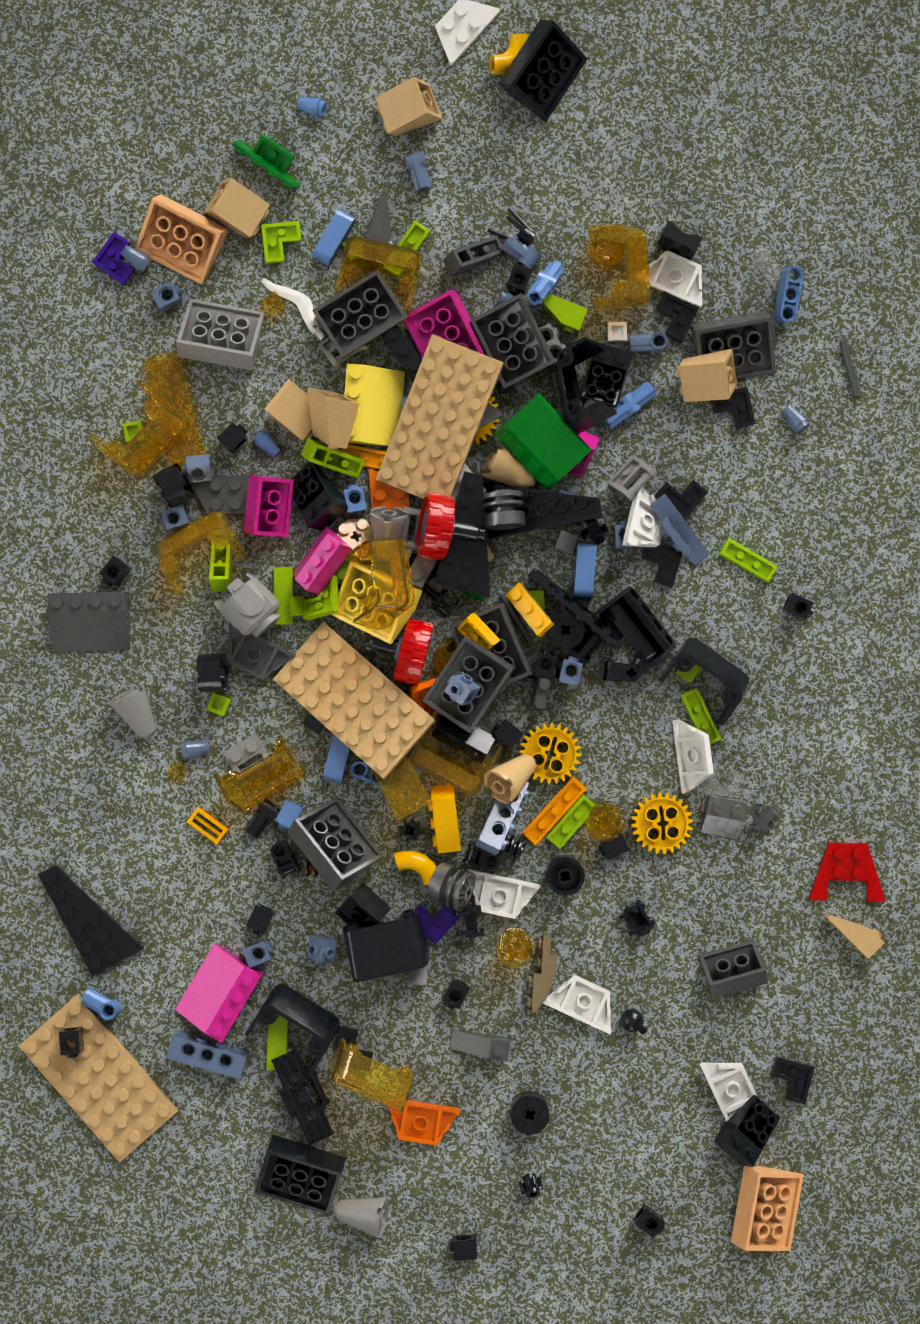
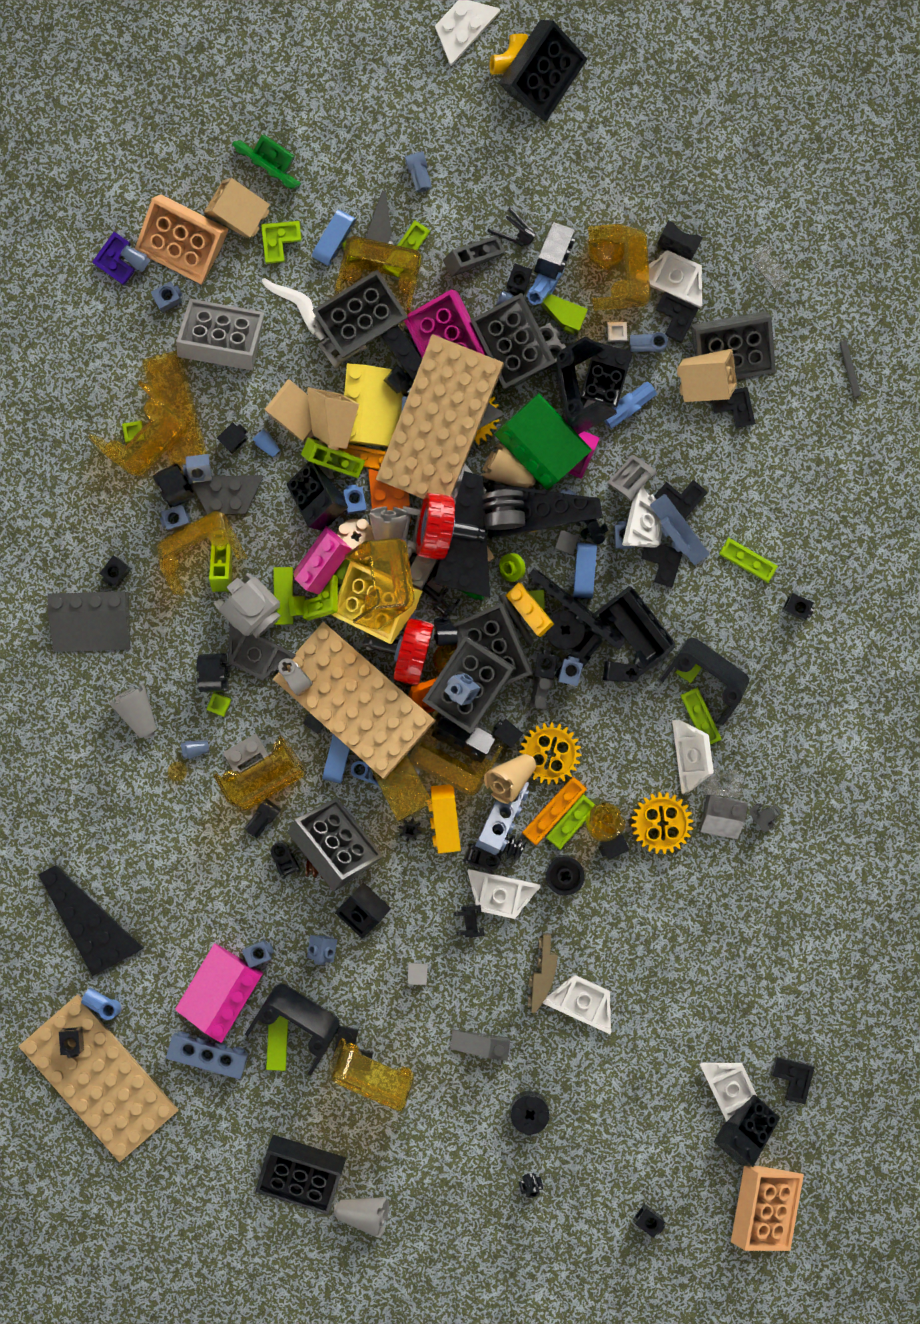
(213, 820): yellow tile -> none
(260, 919): black brick -> none
(268, 506): dark pink slope -> none
(272, 304): clear yellow tile -> none
(288, 813): medium blue brick -> none
(296, 678): none -> light grey piece
(297, 1099): black piece -> none
(313, 106): medium blue cone -> none
(386, 947): black windscreen -> none
(398, 381): none -> black plate
(408, 107): tan slope -> none
(416, 861): yellow cylinder -> none
(423, 1121): orange wing -> none
(437, 926): dark purple plate -> none
(445, 632): none -> black piece
(451, 886): flat silver wheel -> none
(458, 985): black brick -> none
(464, 1247): black brick -> none
(478, 631): yellow slope -> none
(512, 567): none -> lime plate
(514, 947): clear yellow cylinder -> none
(525, 255): sand blue piece -> none
(555, 251): none -> brick
(632, 1021): black piece -> none
(637, 919): black piece -> none
(733, 969): dark grey slope -> none
(795, 287): medium blue beam -> none
(795, 419): sand blue cone -> none
(847, 863): red wing -> none
(864, 939): tan slope -> none

